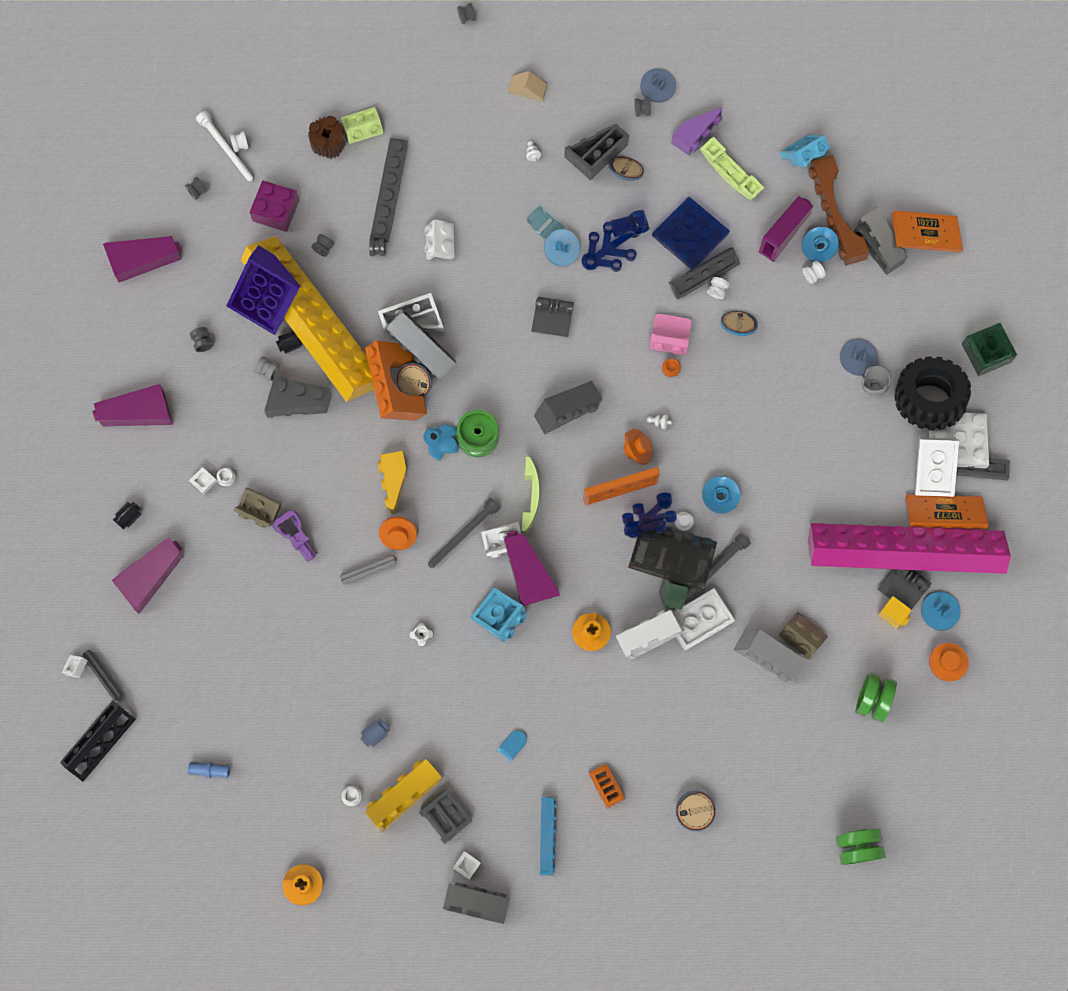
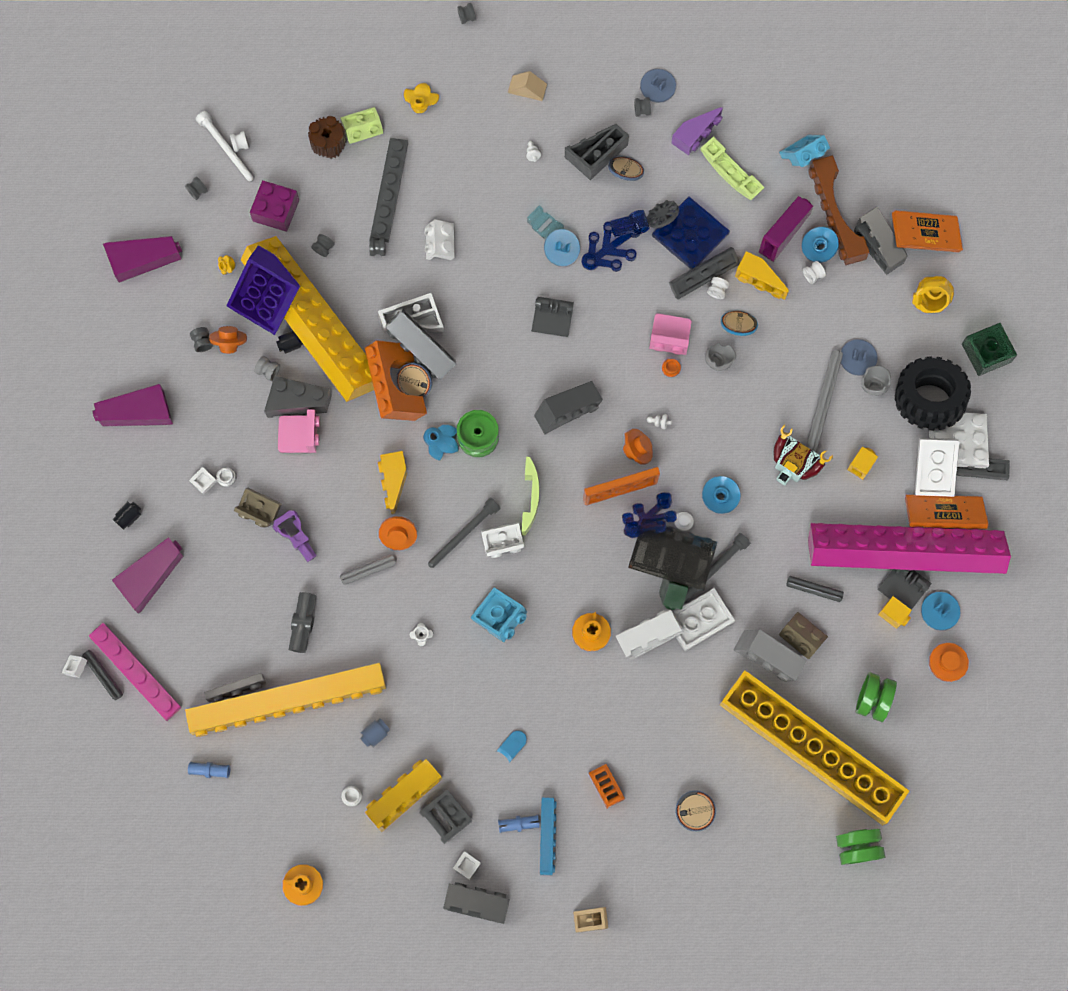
(91, 738): black fence -> none
(135, 672): none -> dark pink plate
(226, 264): none -> yellow plate
(228, 339): none -> orange piece
(235, 688): none -> dark grey plate
(285, 699): none -> yellow brick
(298, 433): none -> bright pink bracket
(302, 622): none -> dark grey piece
(420, 97): none -> yellow plate
(518, 823): none -> medium blue pin
(528, 572): magenta slope -> none
(590, 920): none -> tan slope
(662, 214): none -> dark grey wheel
(720, 357): none -> light grey hair
(758, 273): none -> yellow slope
(795, 459): none -> torso
(814, 748): none -> yellow brick
(815, 589): none -> dark grey axle
(824, 400): none -> light grey axle
(862, 462): none -> yellow brick
(933, 294): none -> yellow helmet

